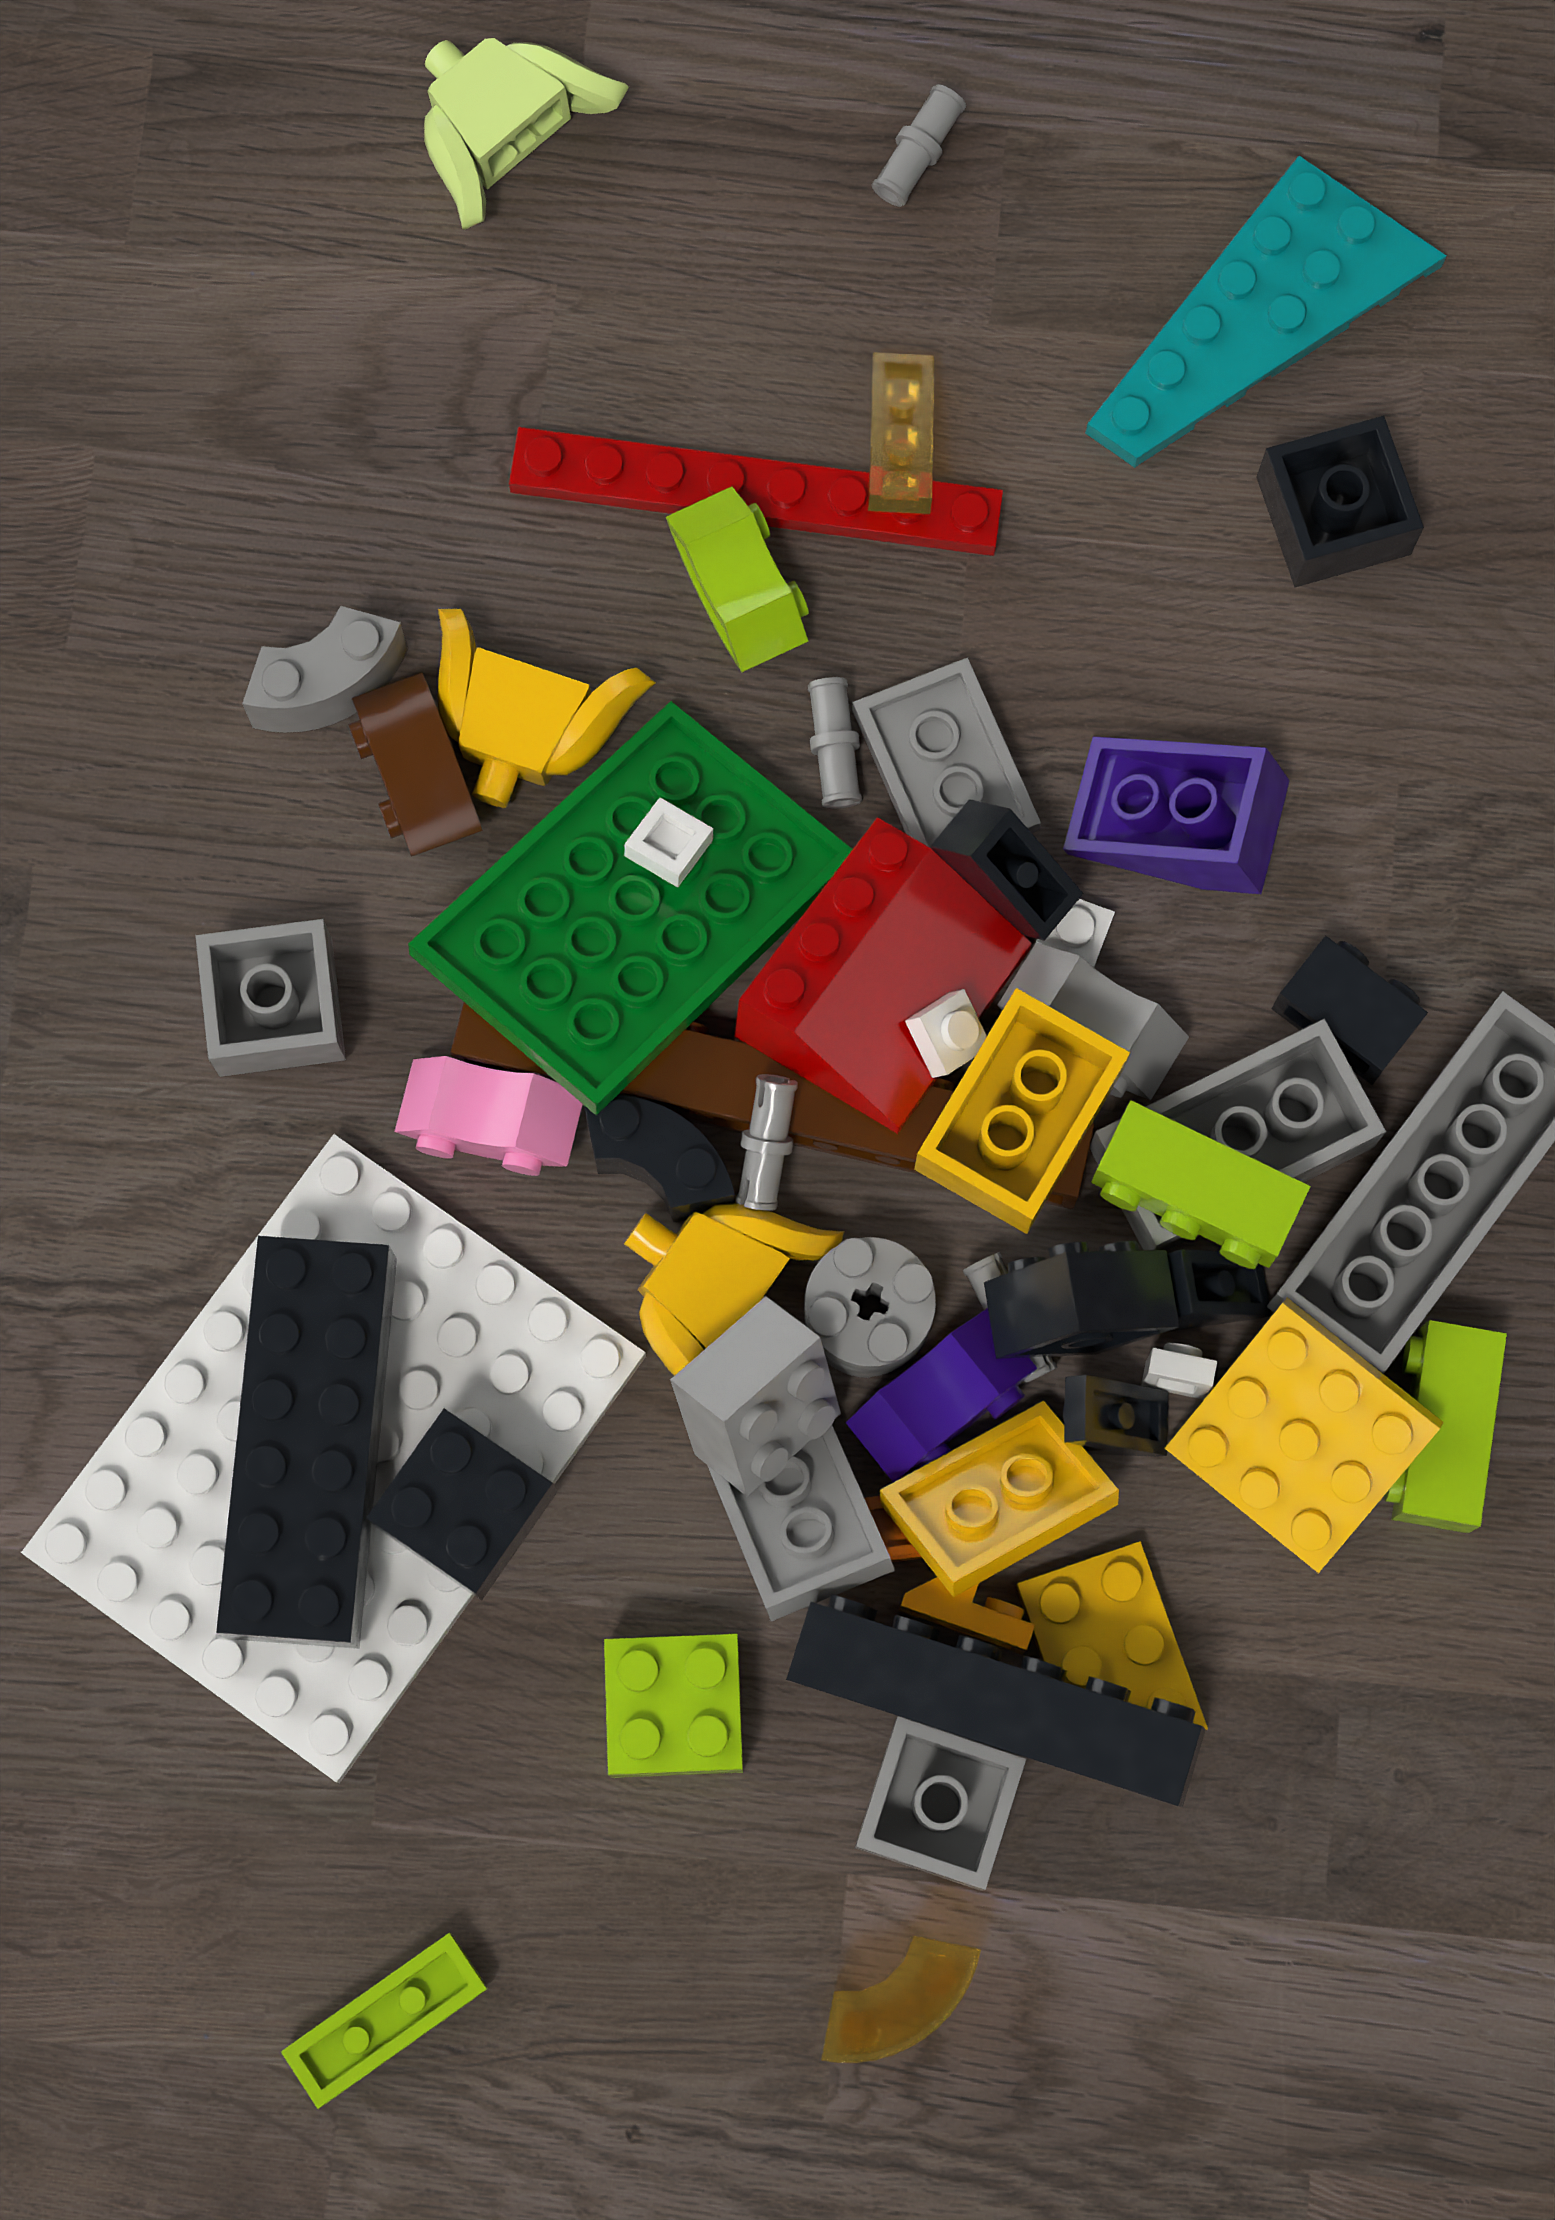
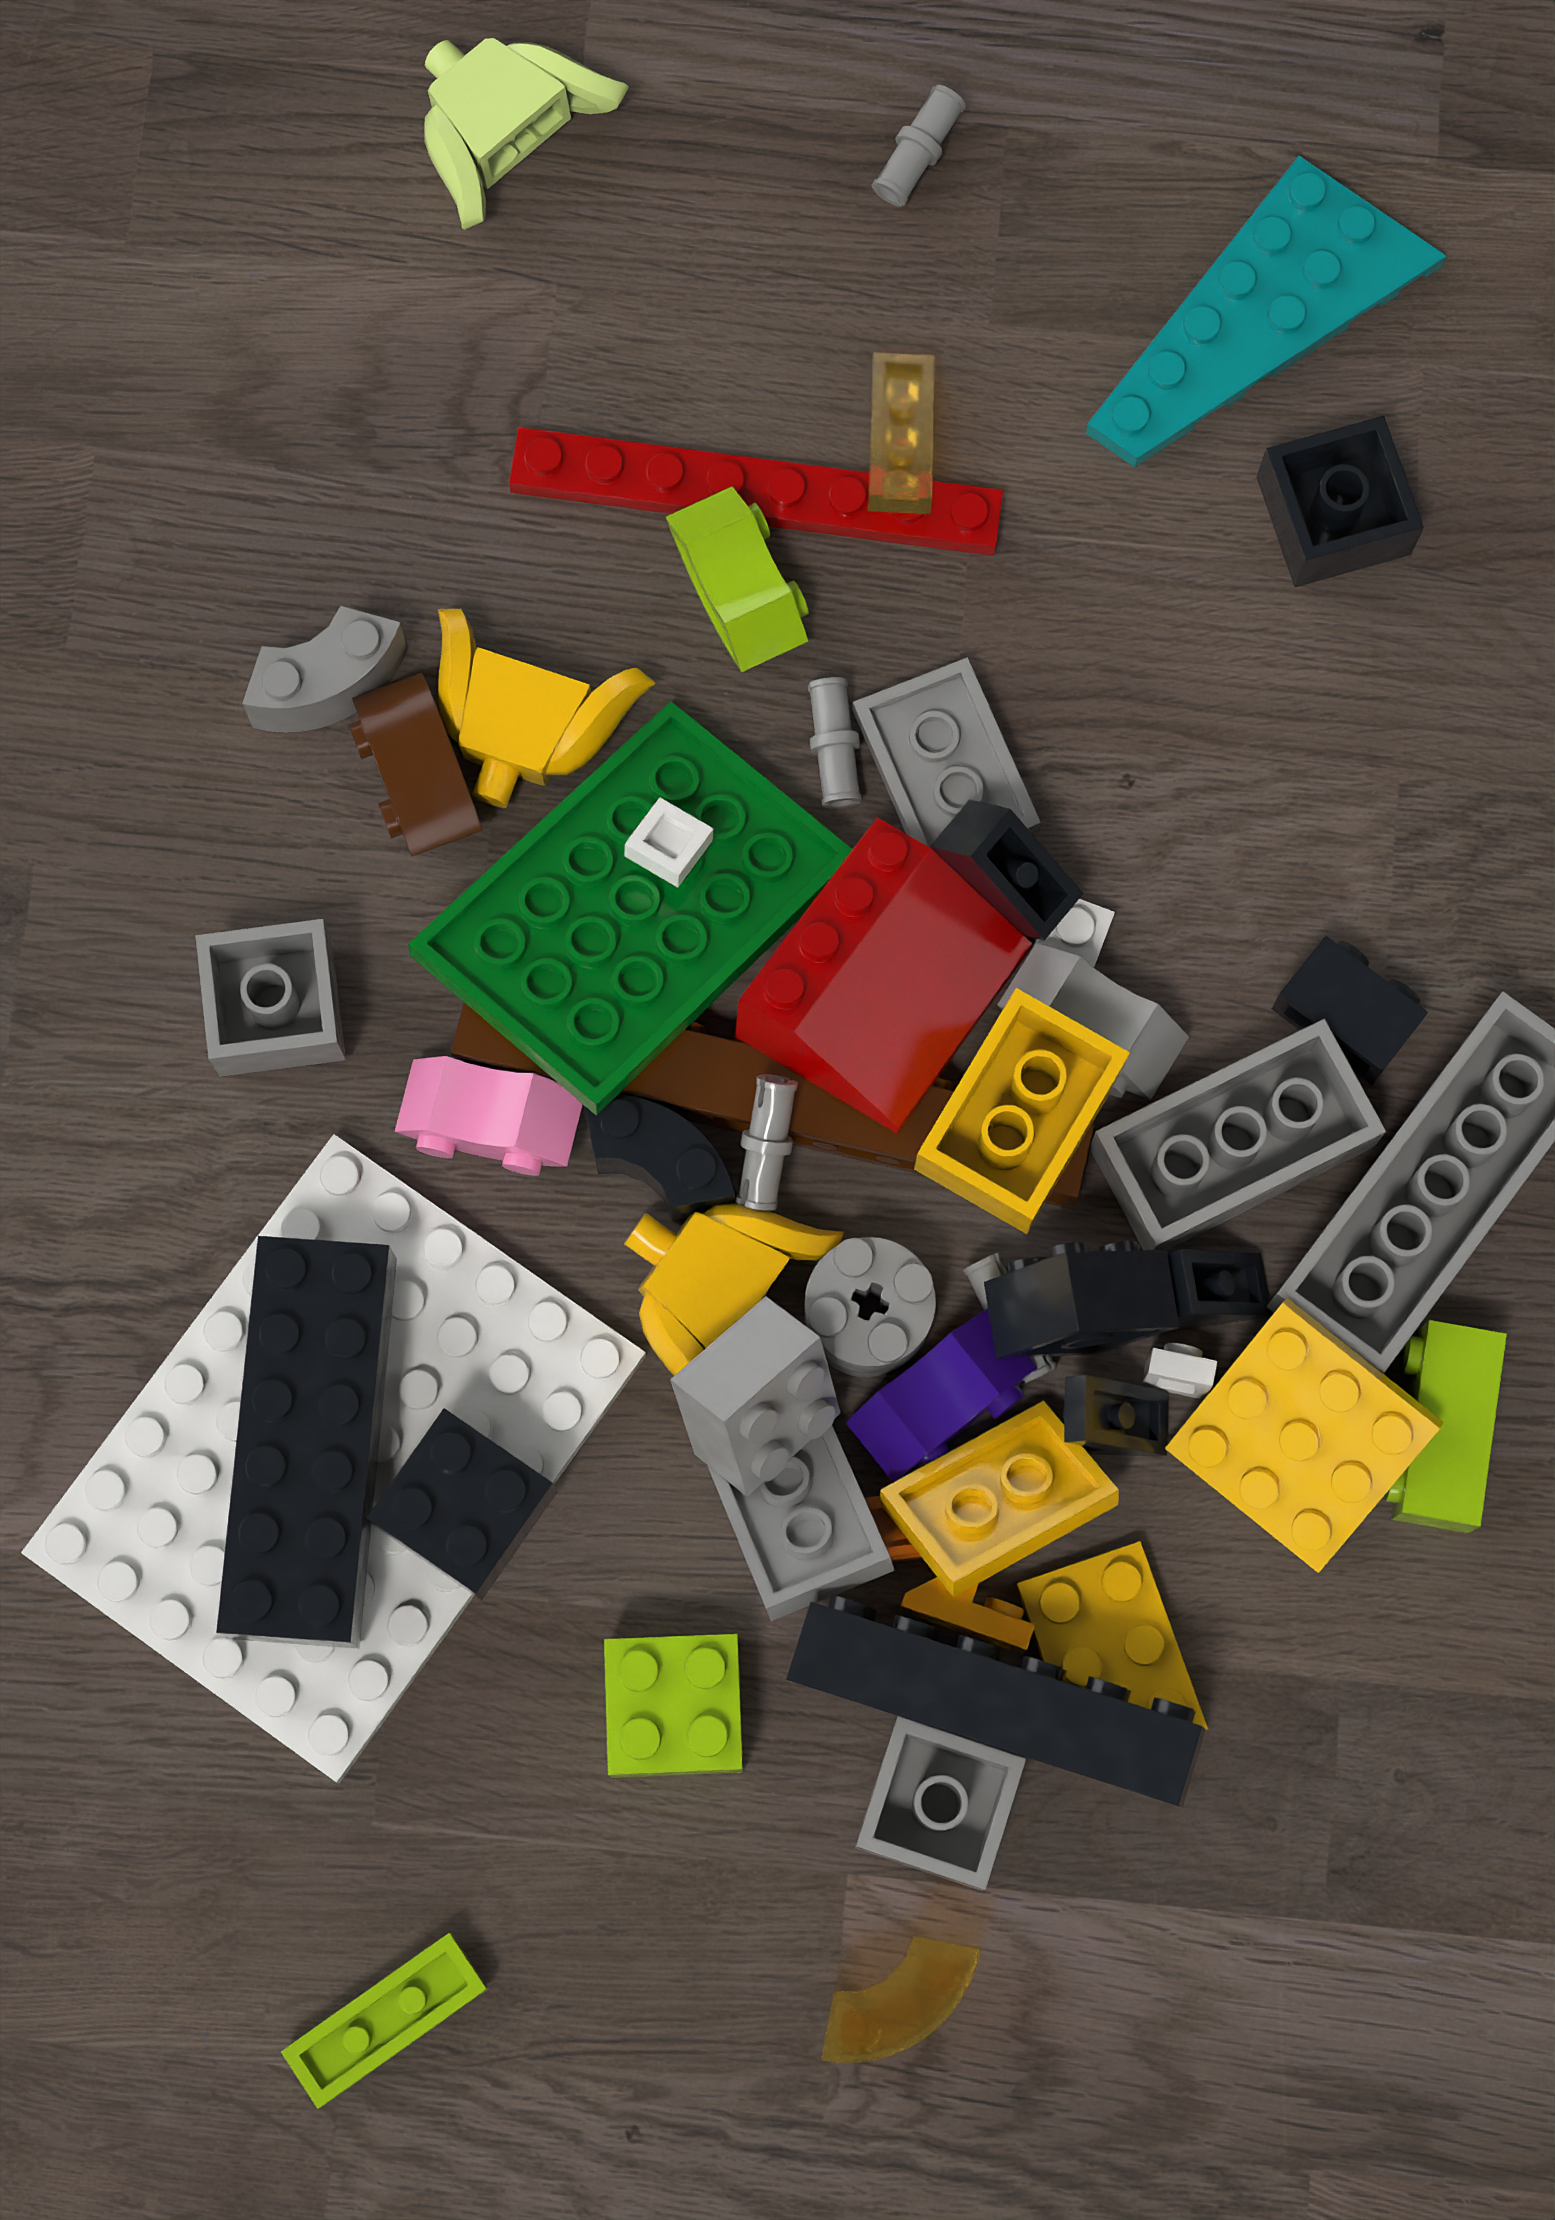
(947, 1033): white plate -> none
(1180, 811): dark purple slope -> none
(1199, 1187): lime brick -> none

